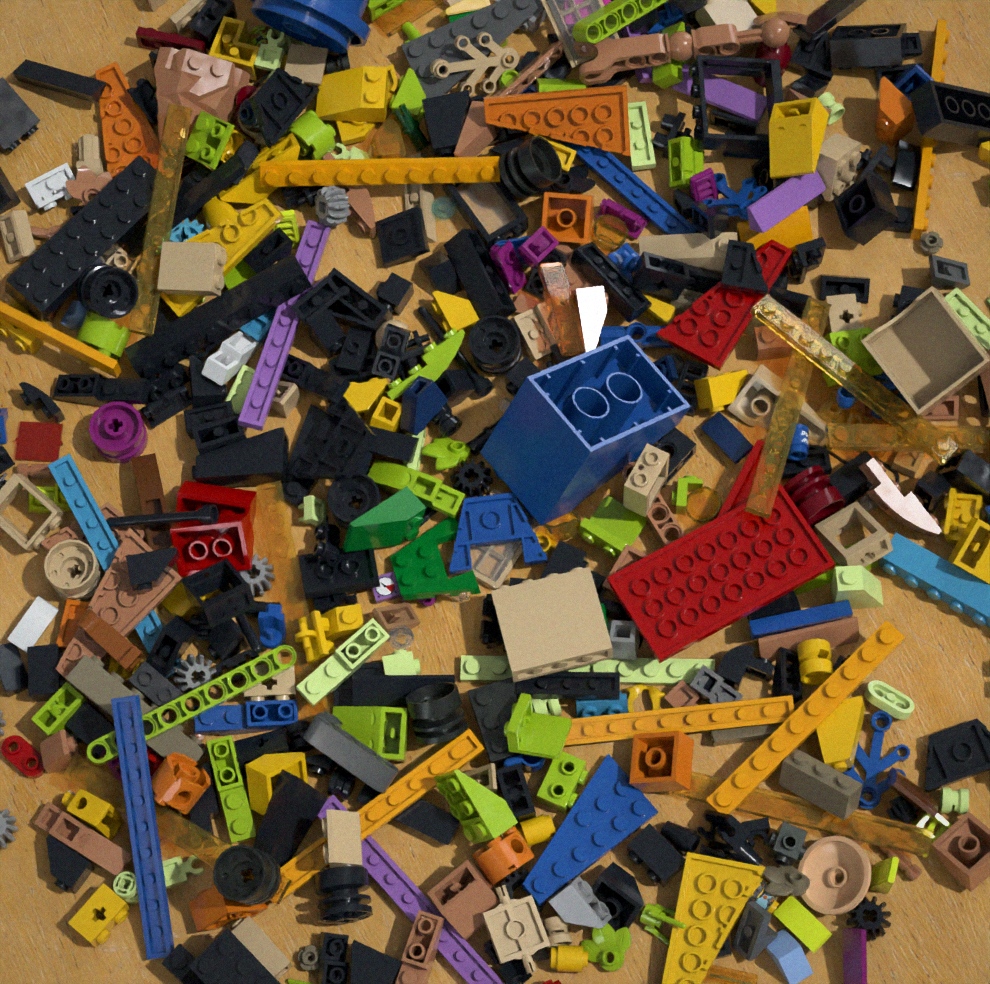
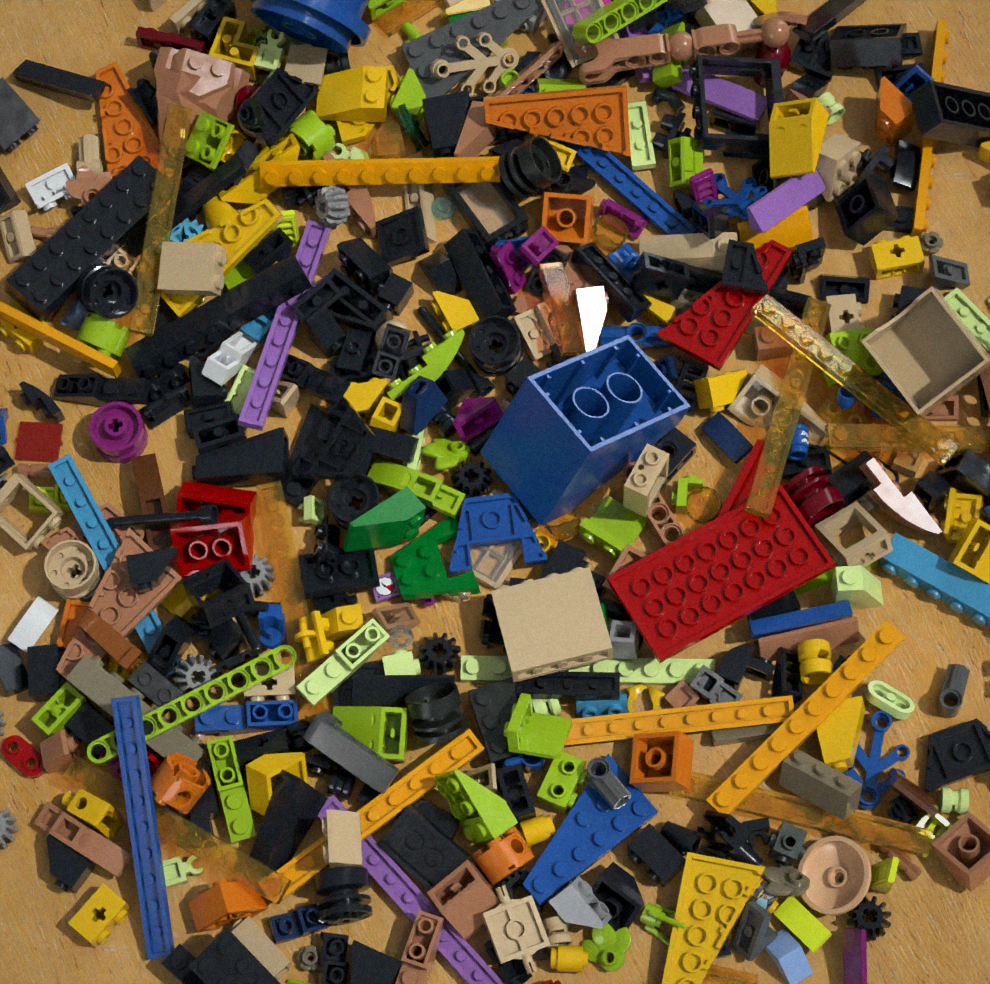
(126, 887): yellowish green wheel -> none
(233, 872): pearl dark grey wheel -> none
(295, 924): none -> dark blue slope
(363, 264): none -> black slope
(422, 848): none -> black plate
(439, 663): none -> black gear
(476, 416): none -> magenta slope
(608, 784): none -> dark grey piece
(668, 96): none -> black arm
(896, 257): none -> yellow brick
(953, 689): none -> dark grey piece

